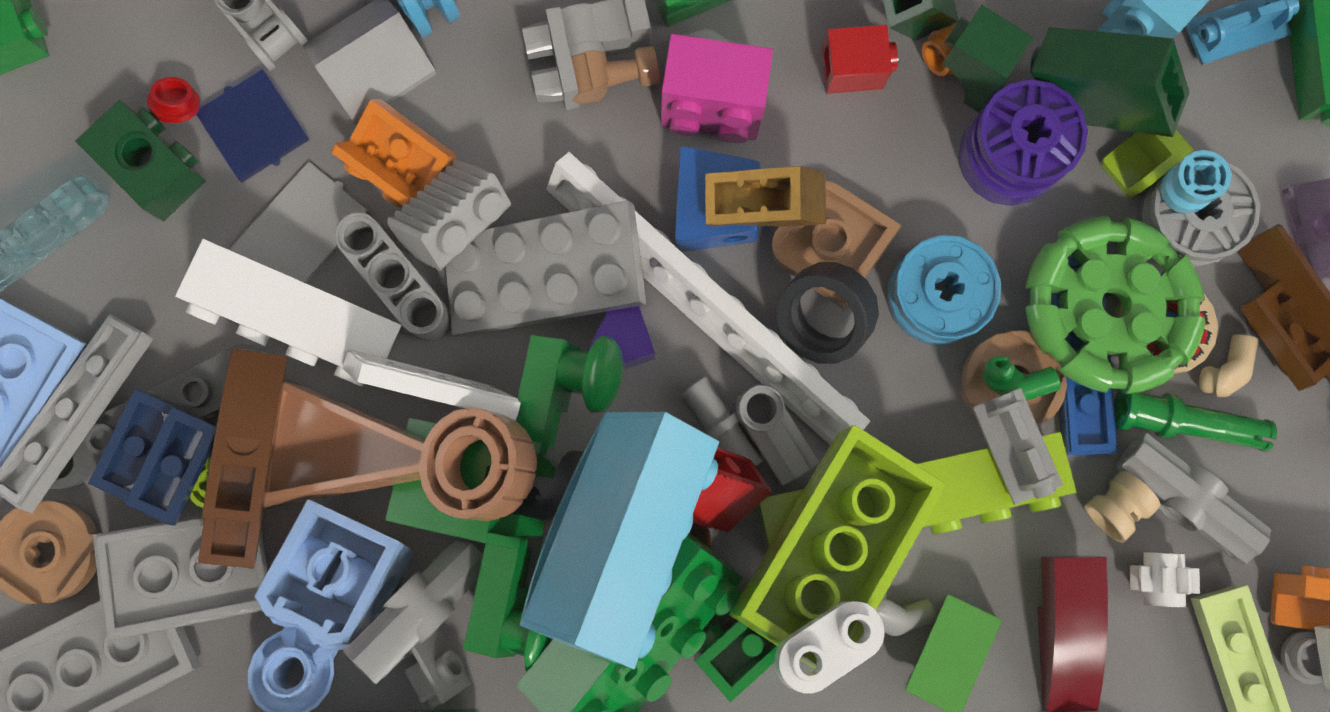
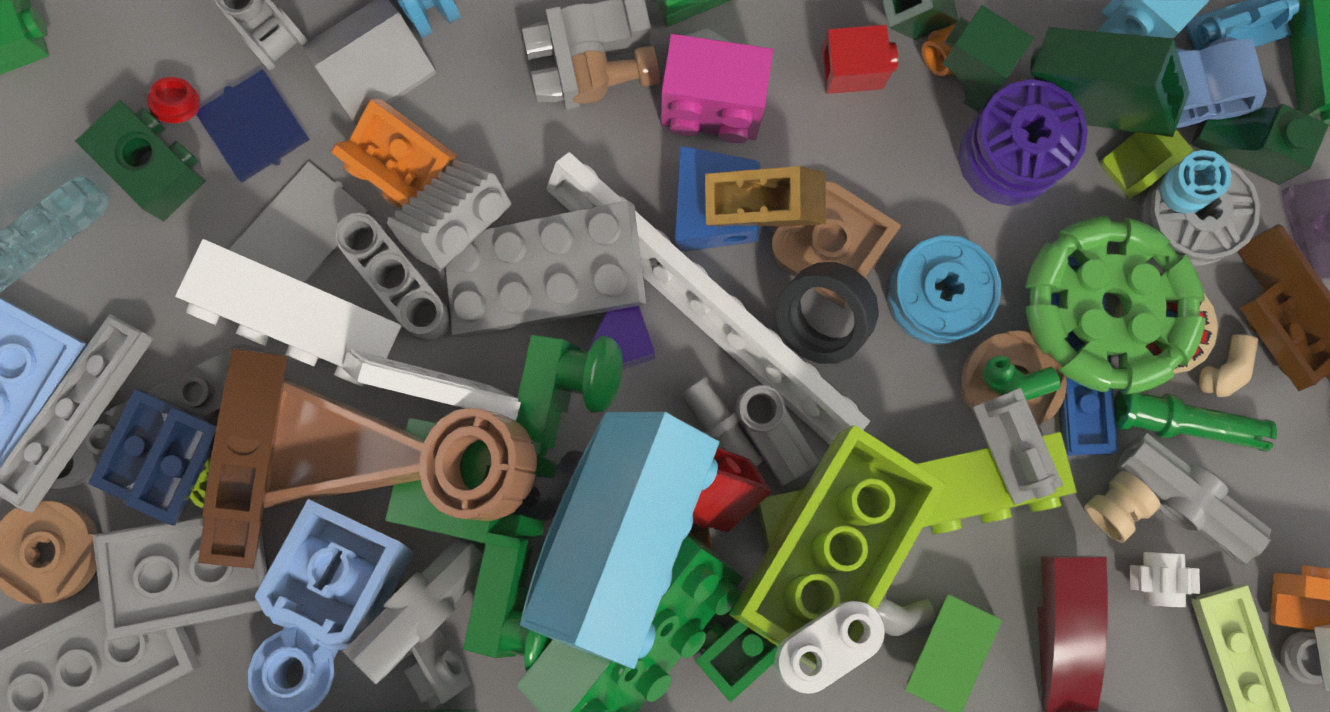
(1221, 81): none -> medium blue brick
(1267, 142): none -> dark green arch

